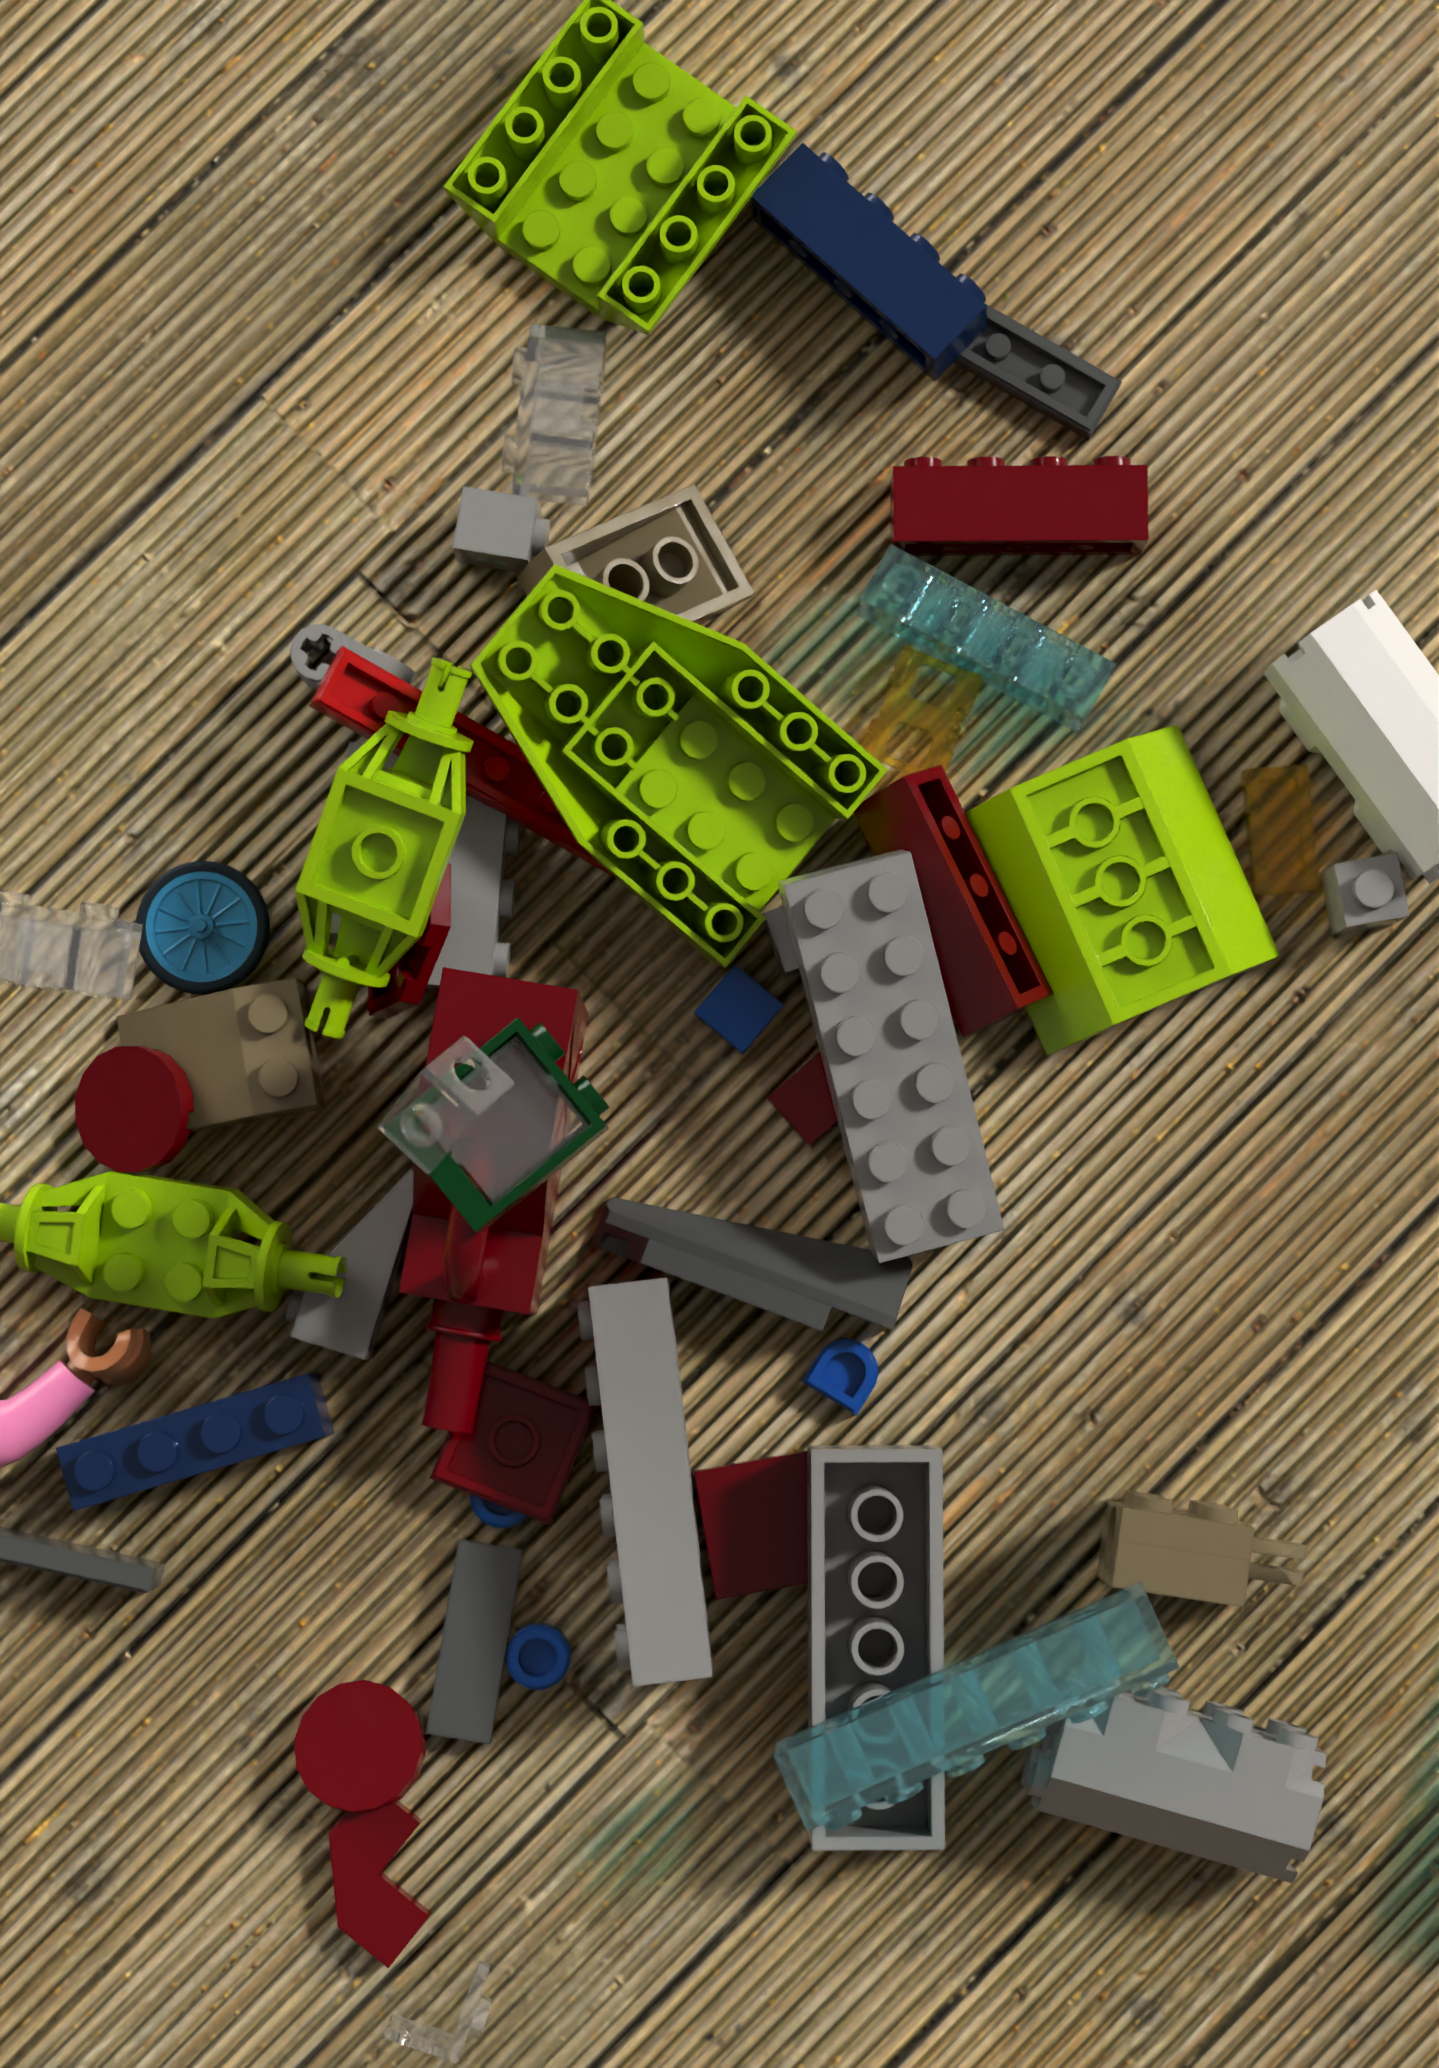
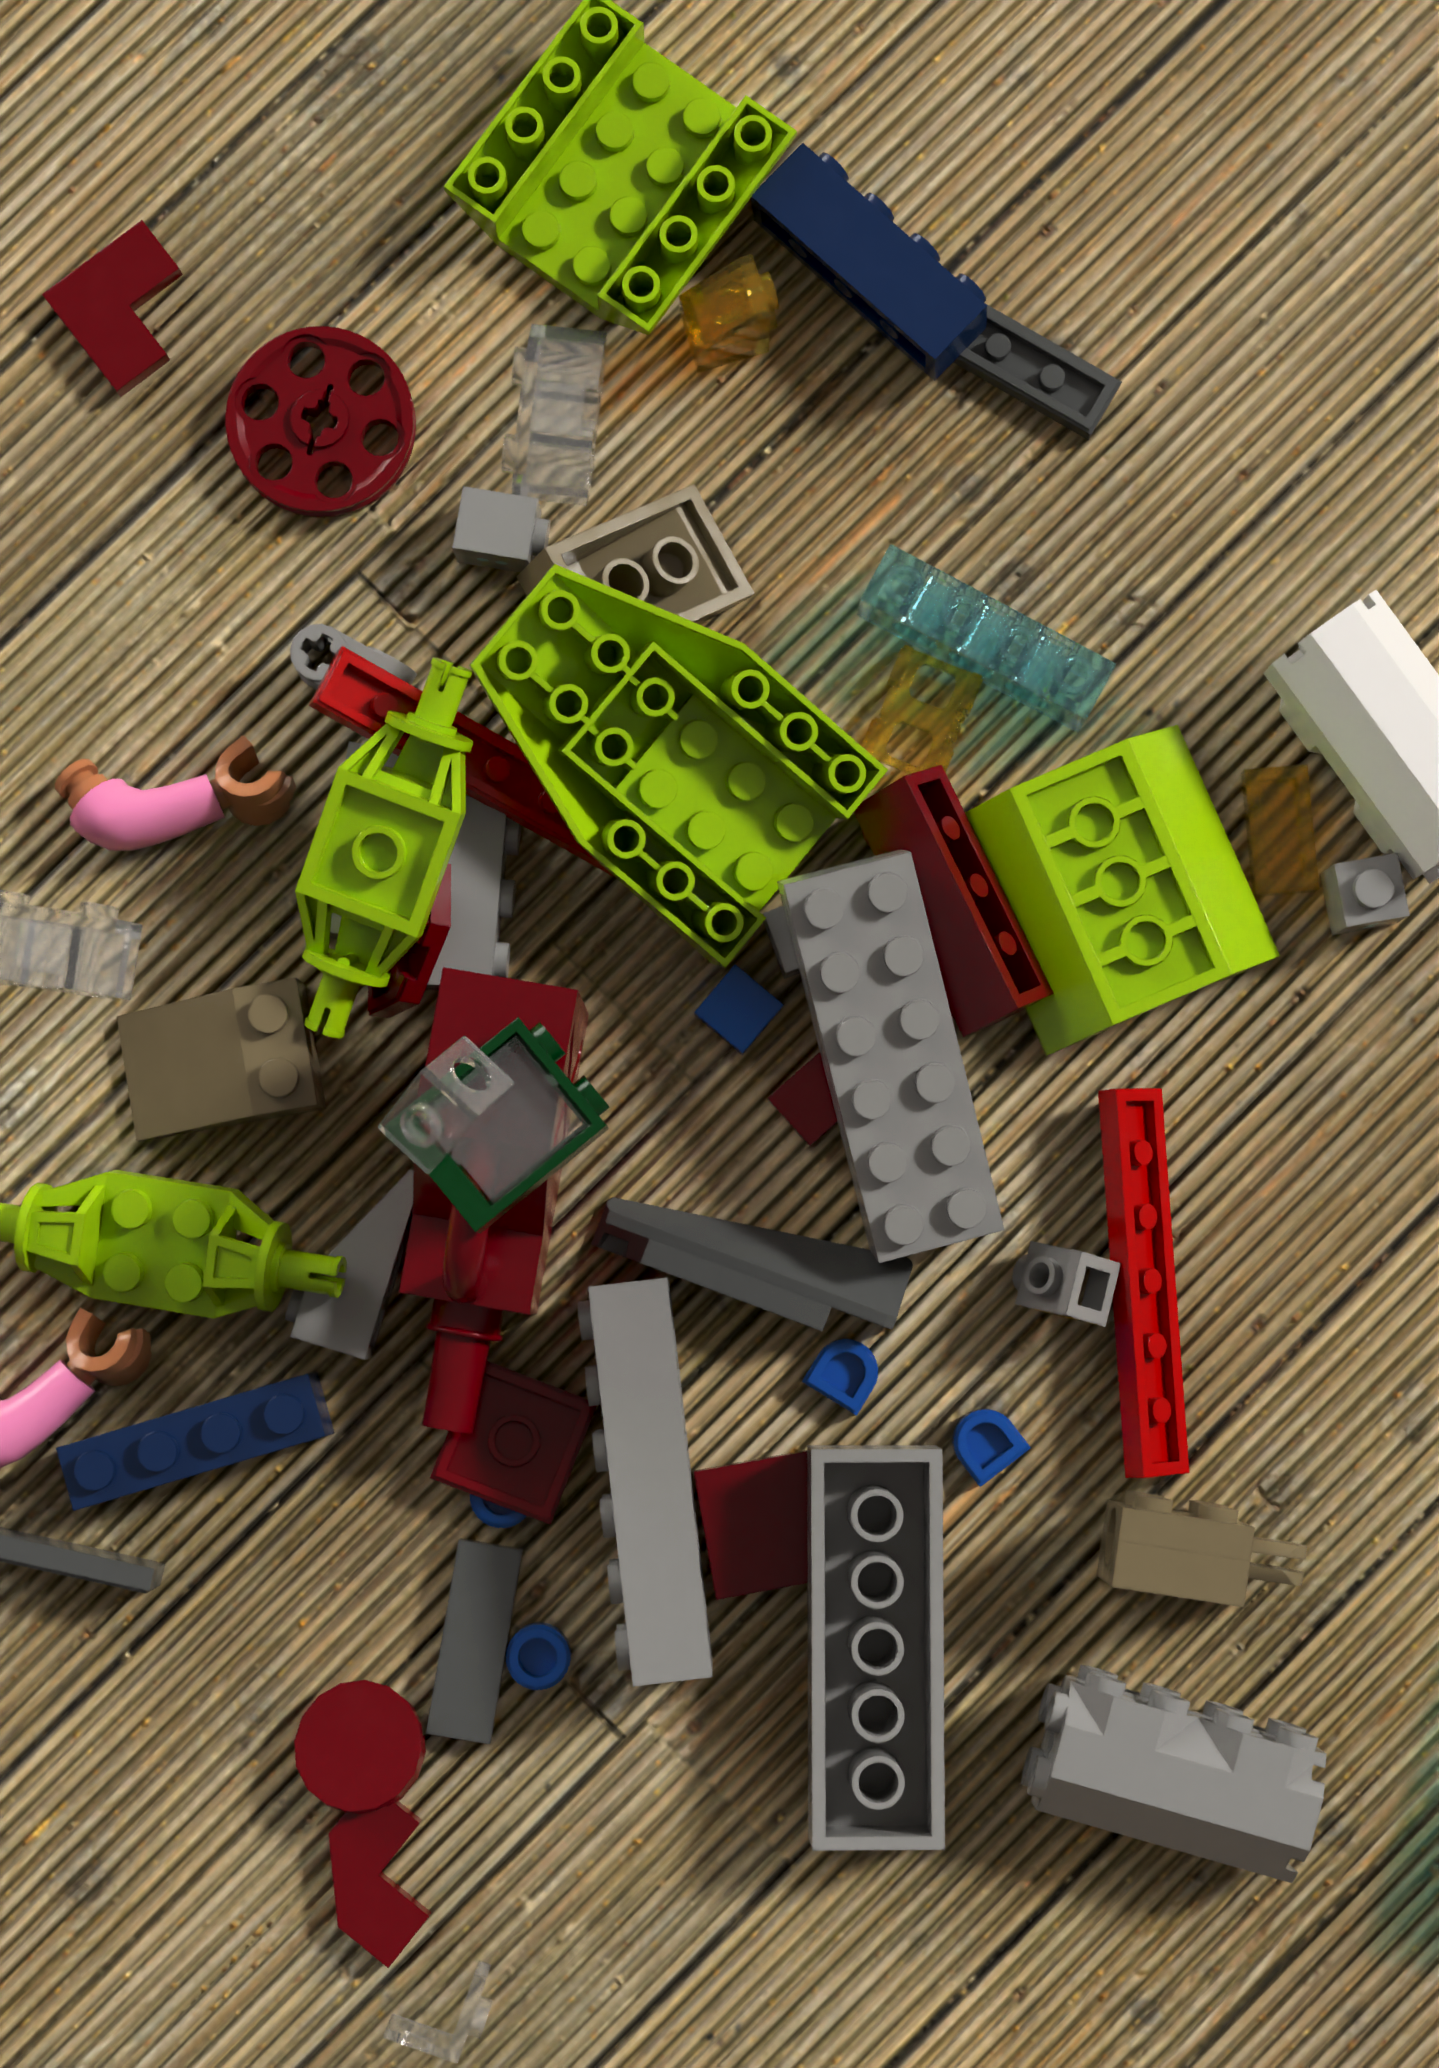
(101, 300): none -> dark red tile
(133, 818): none -> piece
(133, 1108): dark red tile -> none
(203, 927): dark azure wheel -> none
(306, 397): none -> dark red wedge
(729, 314): none -> clear yellow slope
(975, 1708): clear light blue brick -> none
(987, 1444): none -> blue tile
(1019, 508): dark red brick -> none
(1052, 1280): none -> light grey brick
(1146, 1282): none -> red plate

